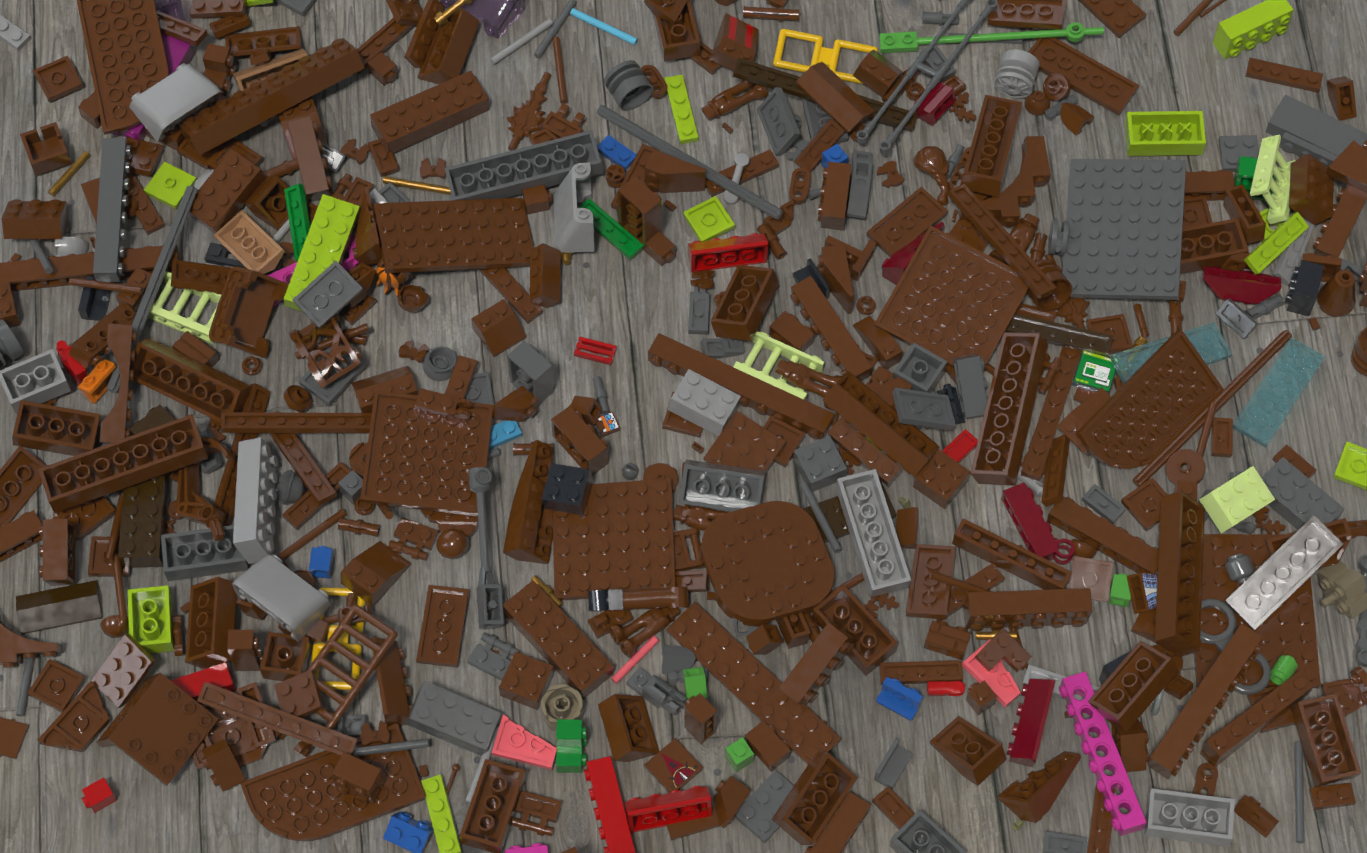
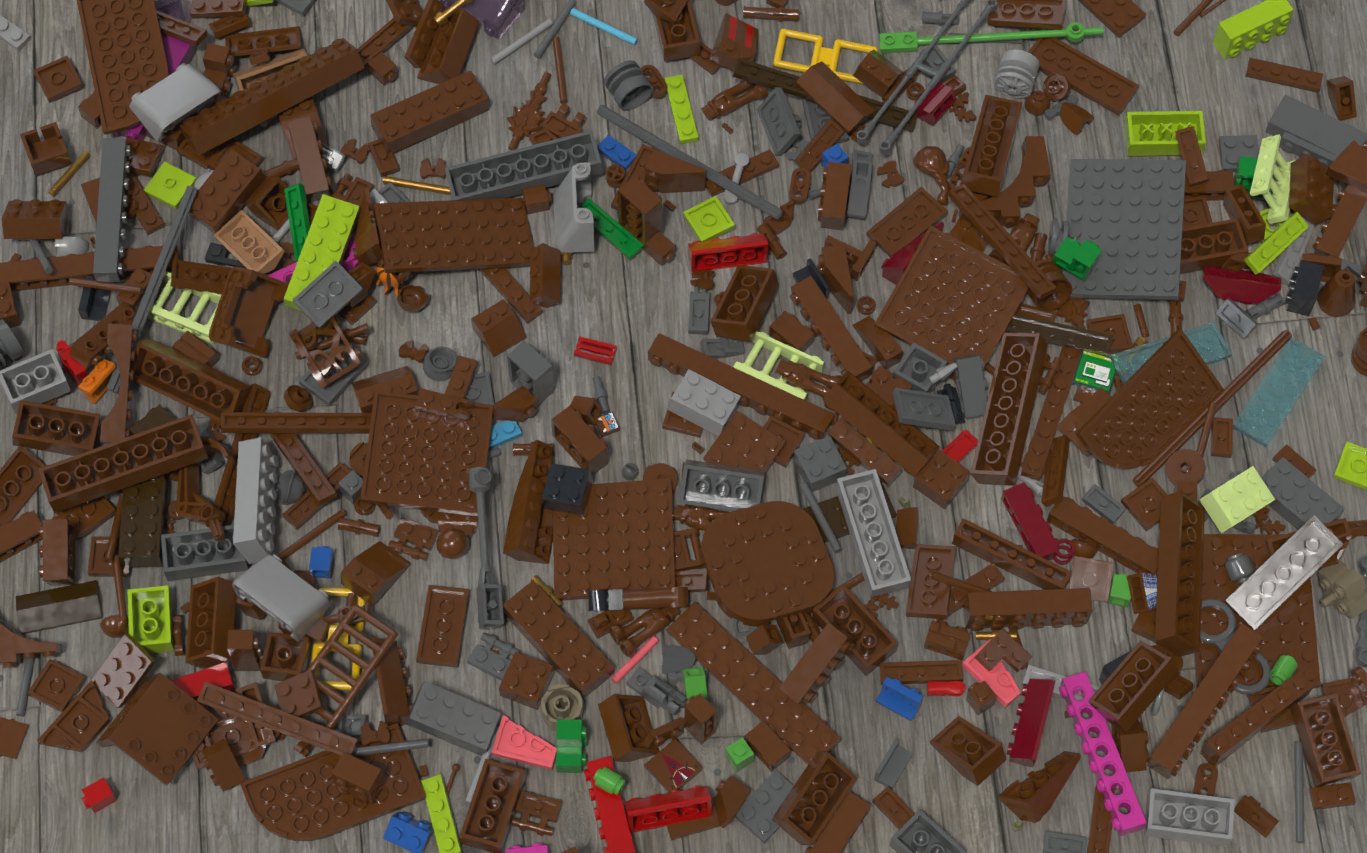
(609, 781): none -> bright green brick
(659, 735): none -> reddish brown plate
(943, 373): none -> light grey bar
(1077, 258): none -> green brick
(1192, 154): none -> reddish brown plate

